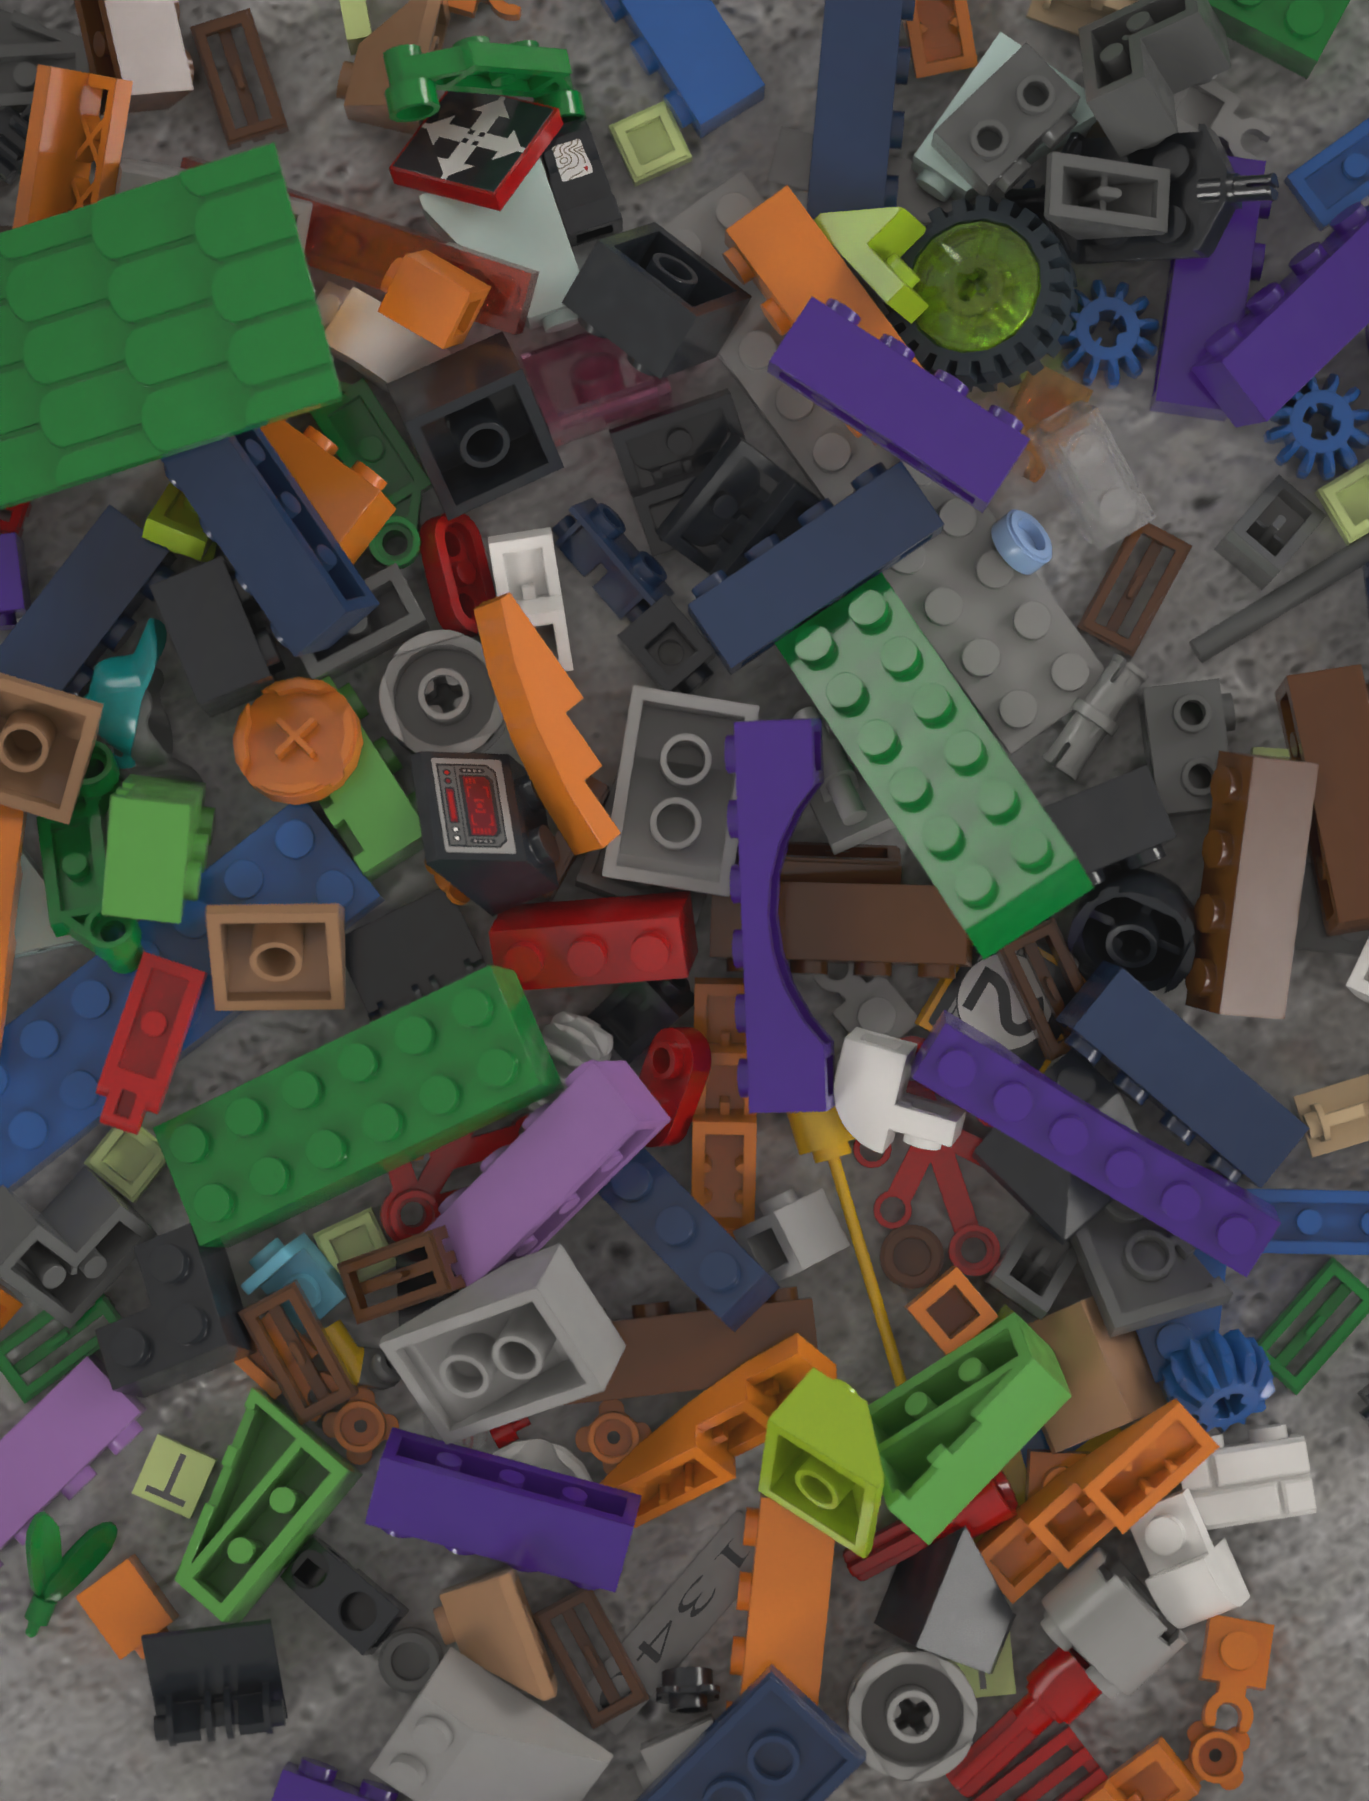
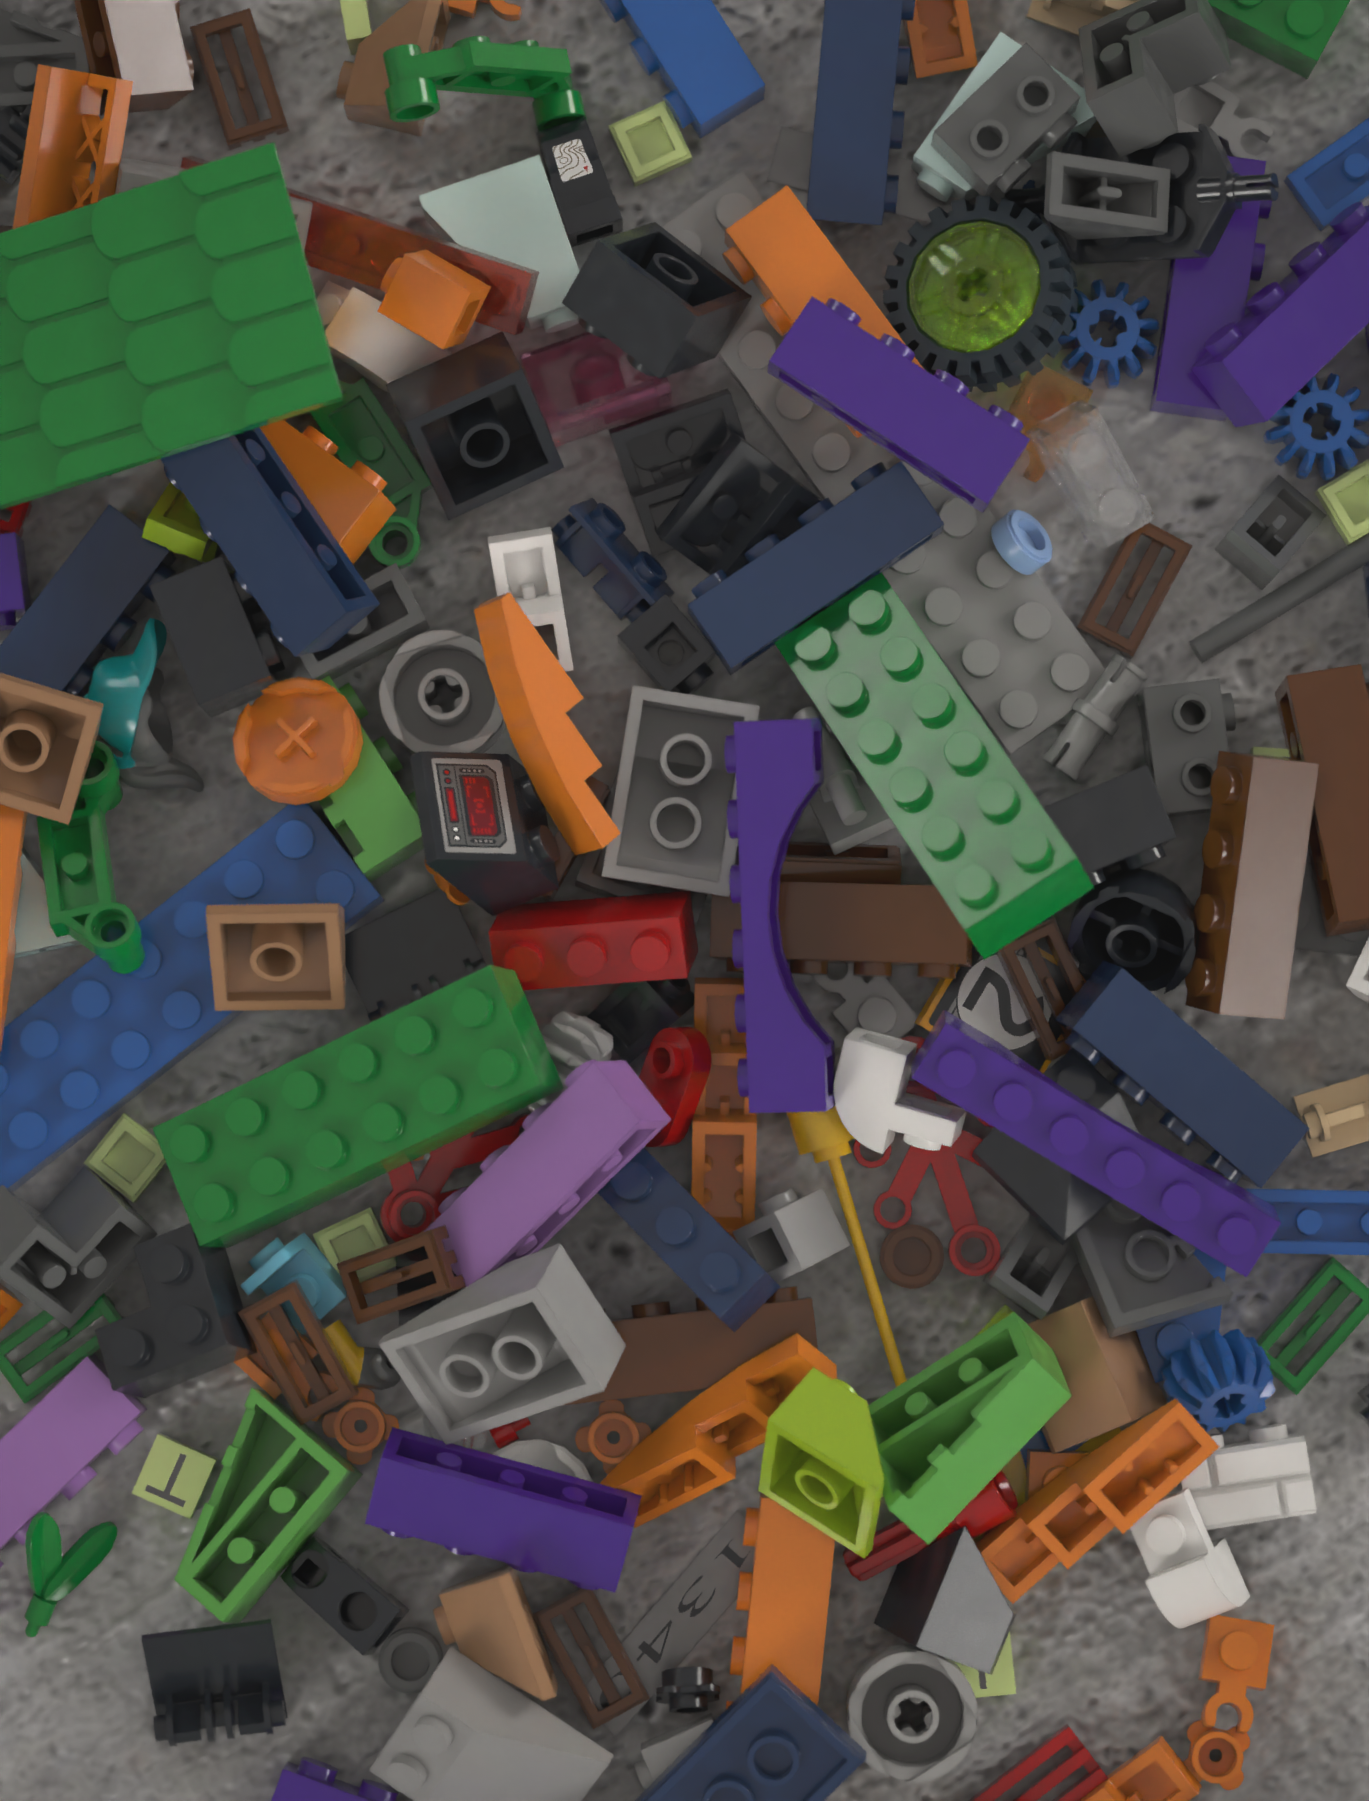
(127, 1606): orange brick -> none
(148, 1041): red hinge -> none
(156, 847): bright green wedge -> none
(455, 571): red plate -> none
(476, 147): tile -> none
(873, 246): lime slope -> none
(951, 1310): orange brick -> none
(1056, 1692): red piece -> none
(1110, 1623): light grey brick -> none

